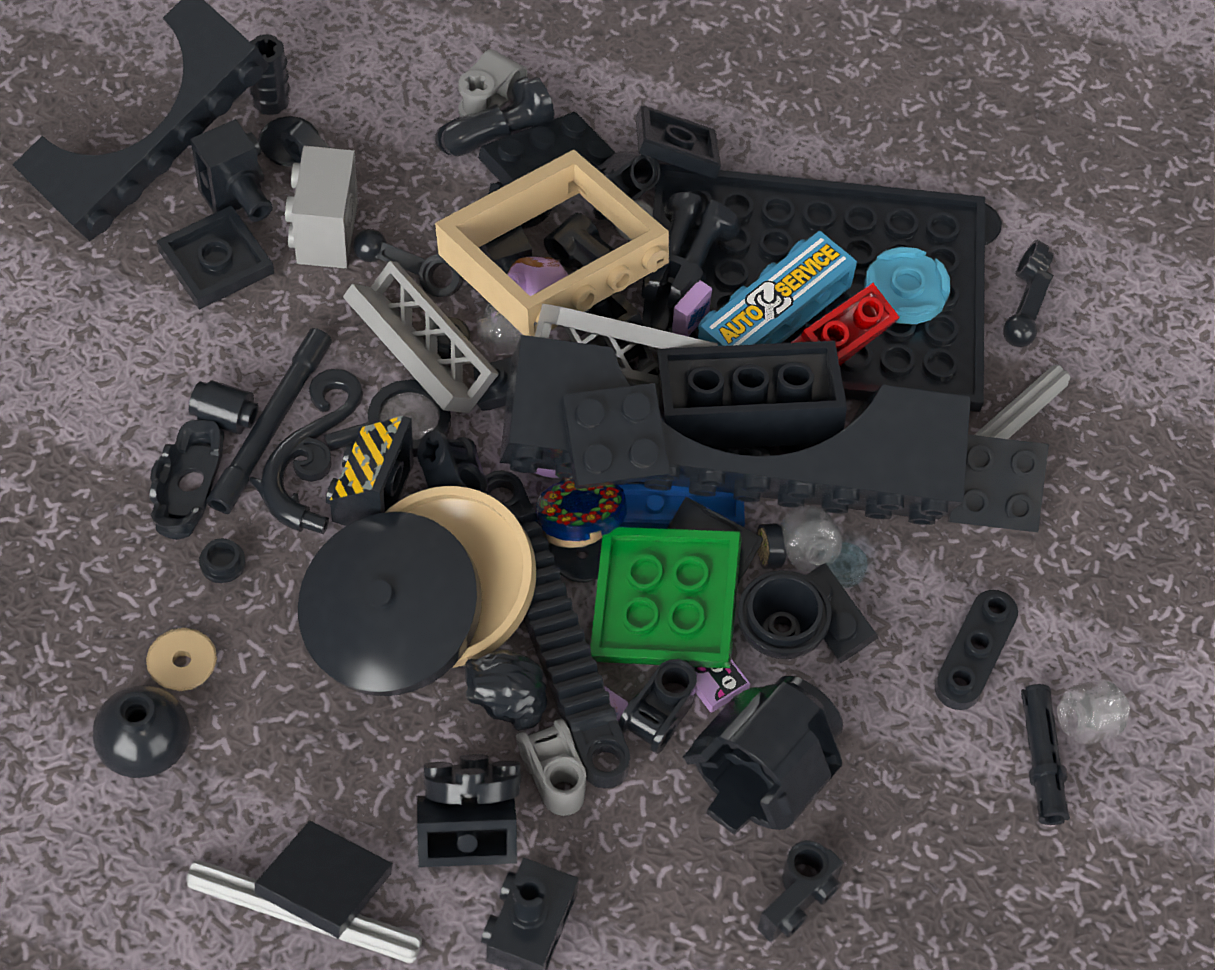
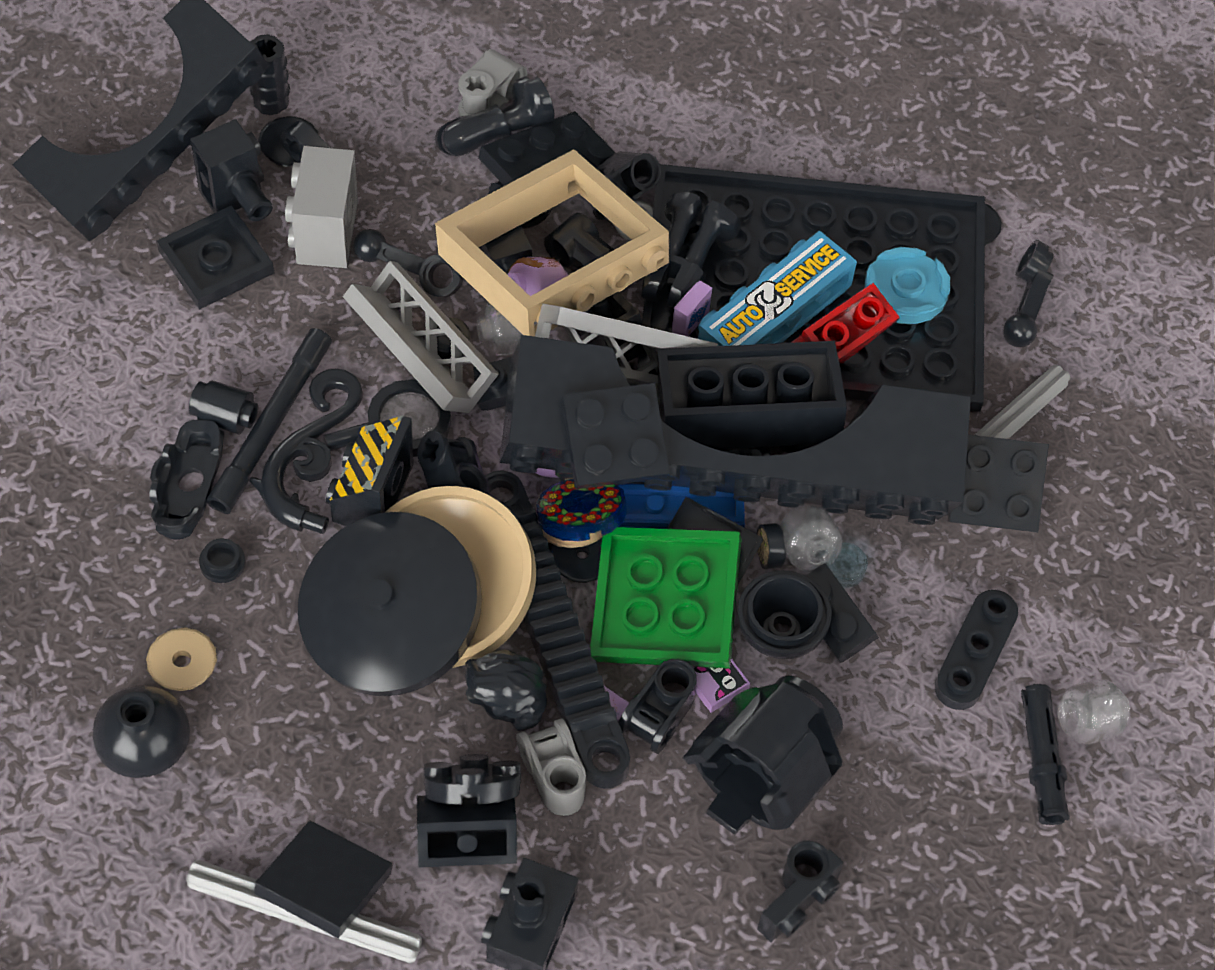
(677, 141): black tile -> none

